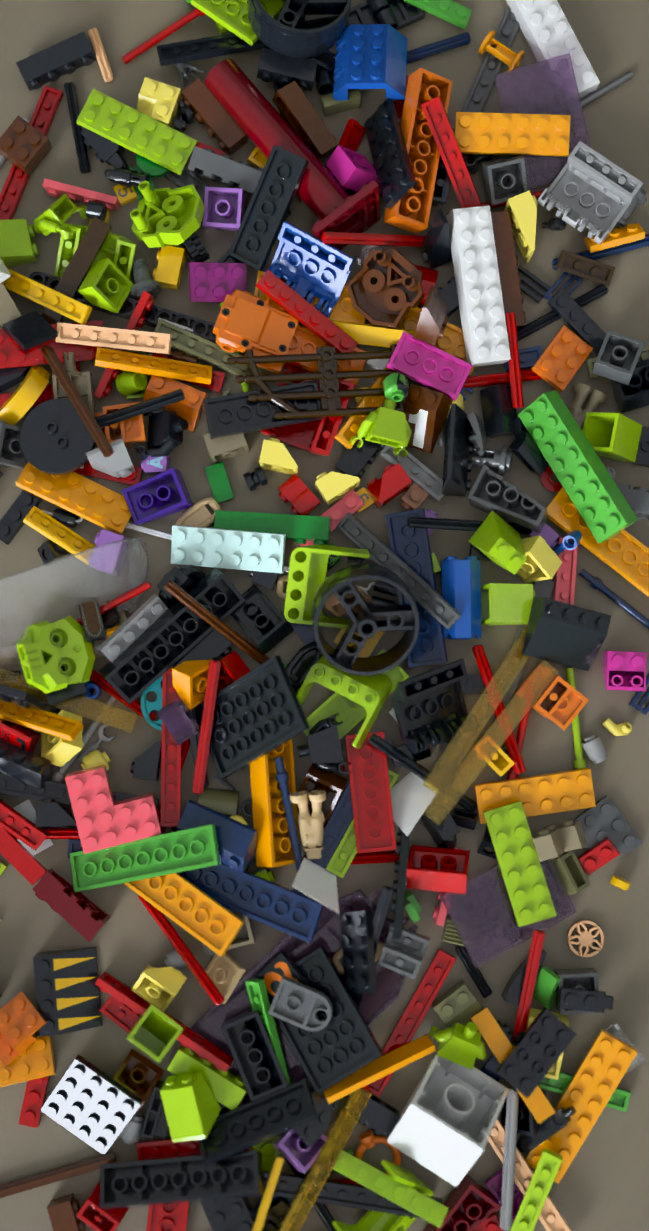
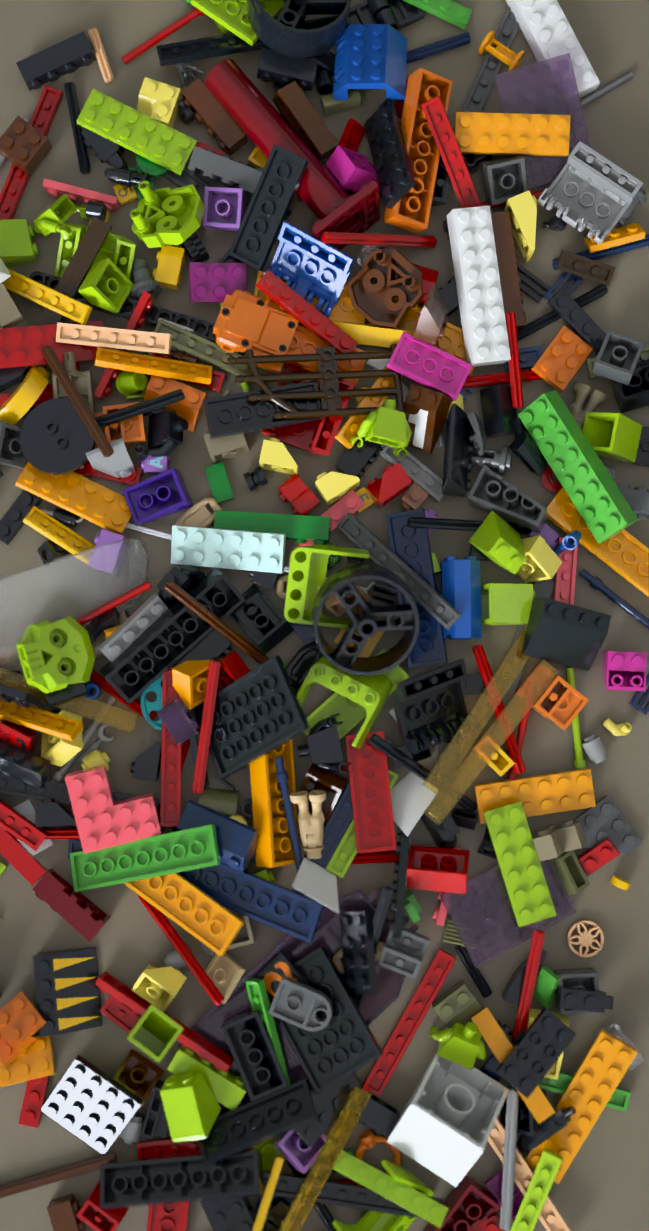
(30, 330): black tile -> none
(92, 621): tile -> none
(179, 123): black plate -> none
(380, 1067): light orange tile -> none
(396, 387): bright green head -> none
(437, 242): black slope -> none

